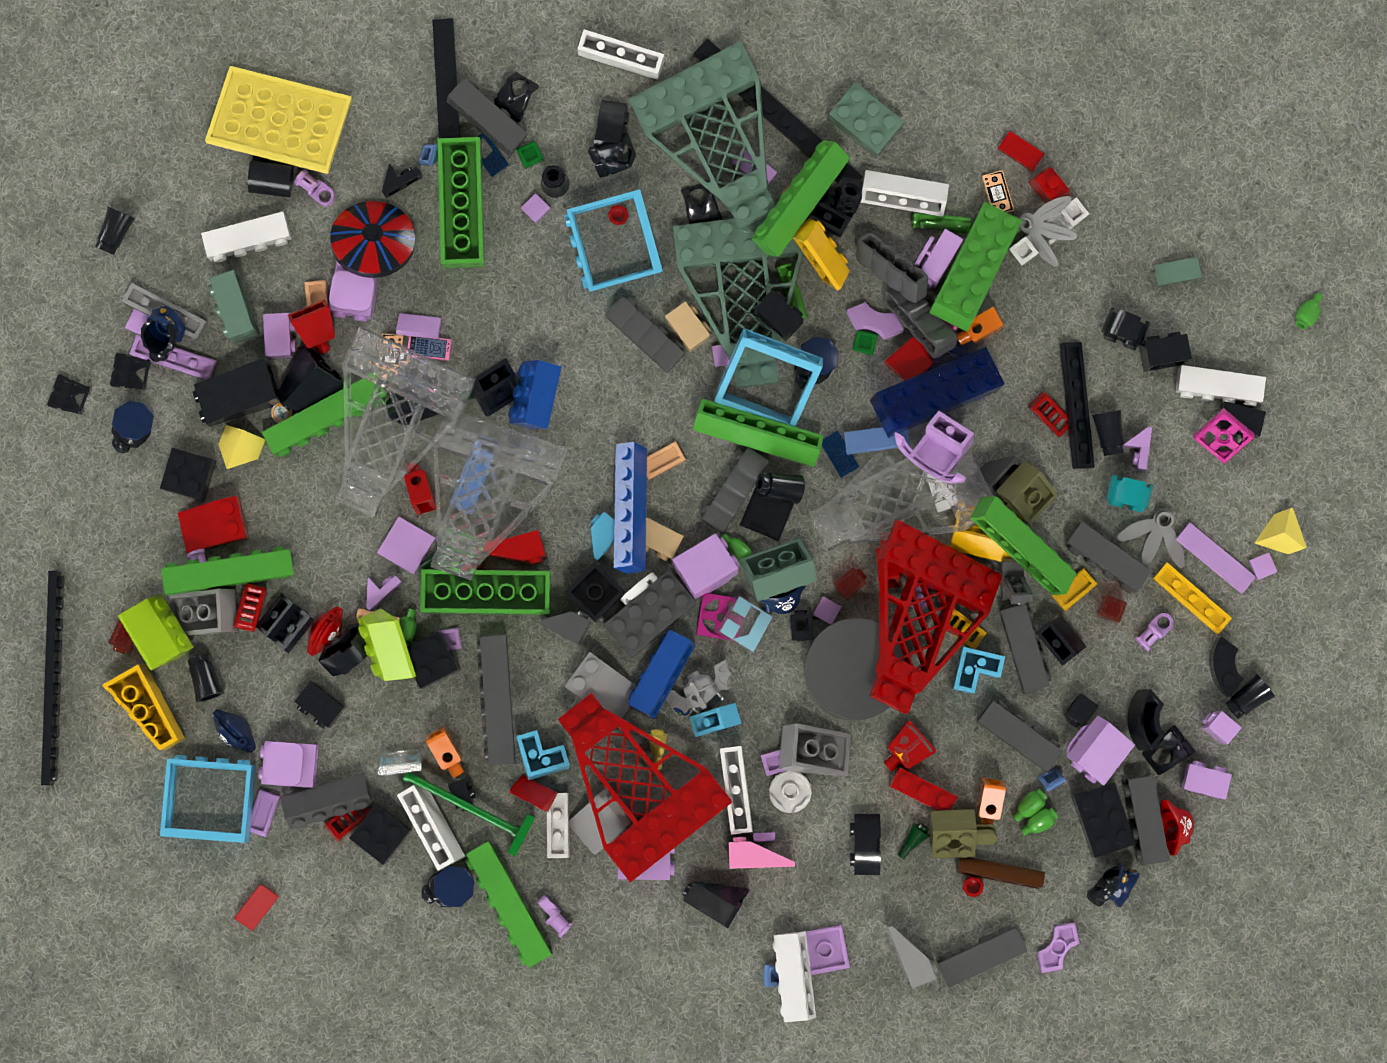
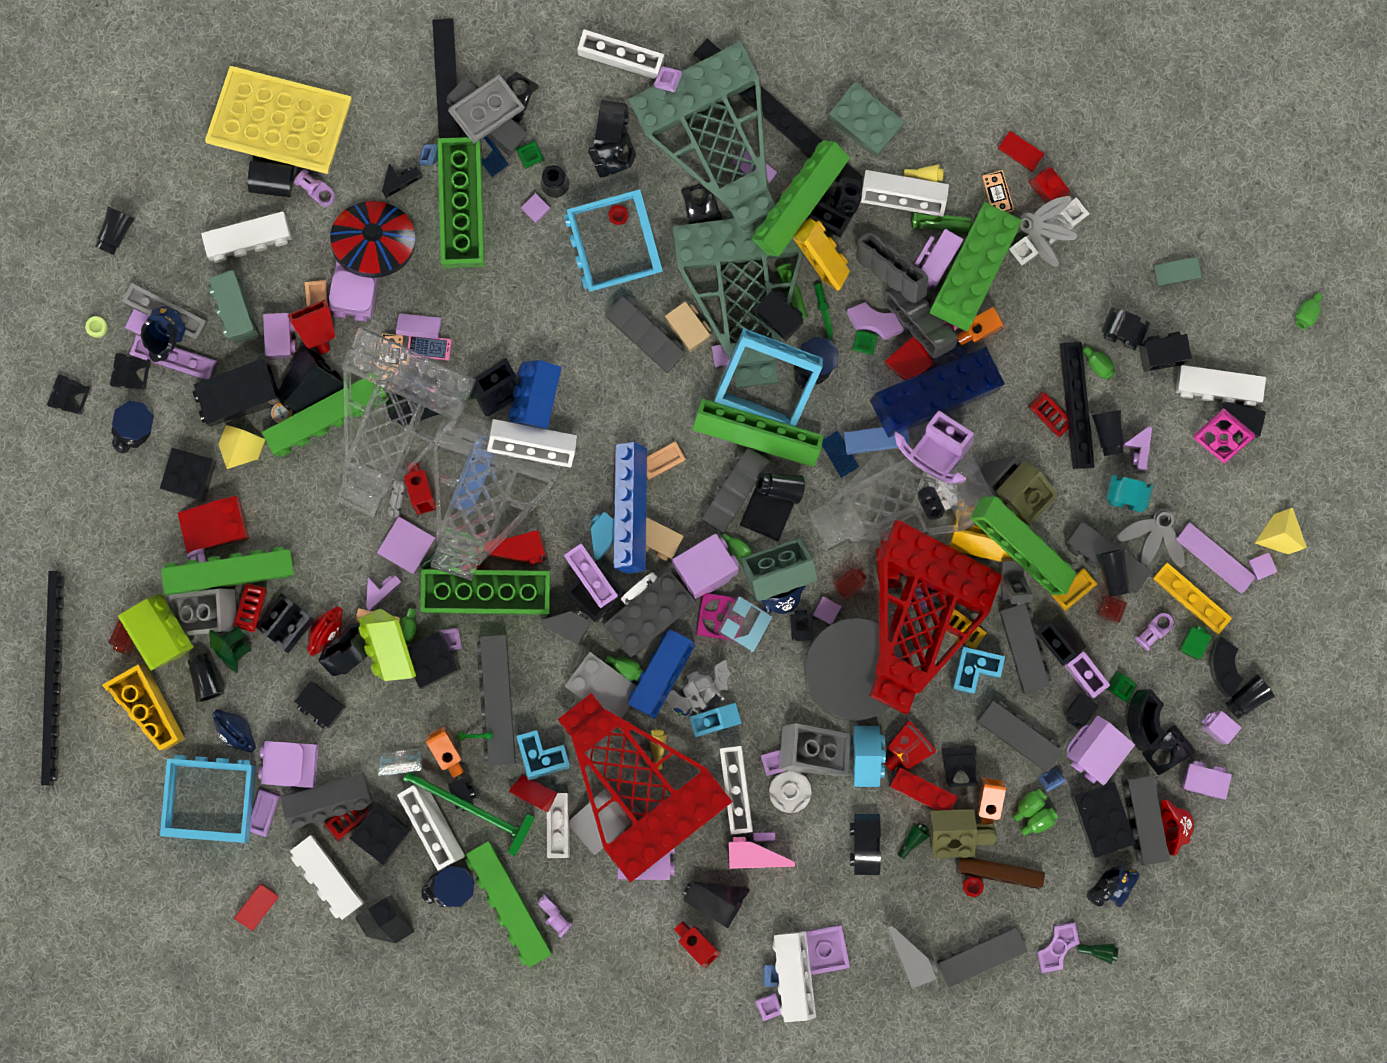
(96, 326): none -> yellowish green tile
(223, 645): none -> dark green connector
(327, 877): none -> white brick
(385, 921): none -> black slope
(397, 498): none -> light grey axle
(461, 736): none -> green hinge
(486, 109): none -> light grey tile
(531, 443): none -> white brick
(590, 575): none -> lavender piece
(625, 666): none -> bright green plant
(668, 79): none -> lavender tile
(703, 951): none -> red torso
(769, 1006): none -> lavender tile
(823, 306): none -> green piece
(868, 756): none -> medium azure brick
(929, 173): none -> light yellow cone
(934, 501): none -> black beam
(960, 759): none -> black piece
(1087, 675): none -> lavender brick
(1100, 363): none -> bright green plant
(1104, 952): none -> dark green cone
(1114, 571): none -> black plant
(1121, 686): none -> green slope
(1195, 642): none -> green brick

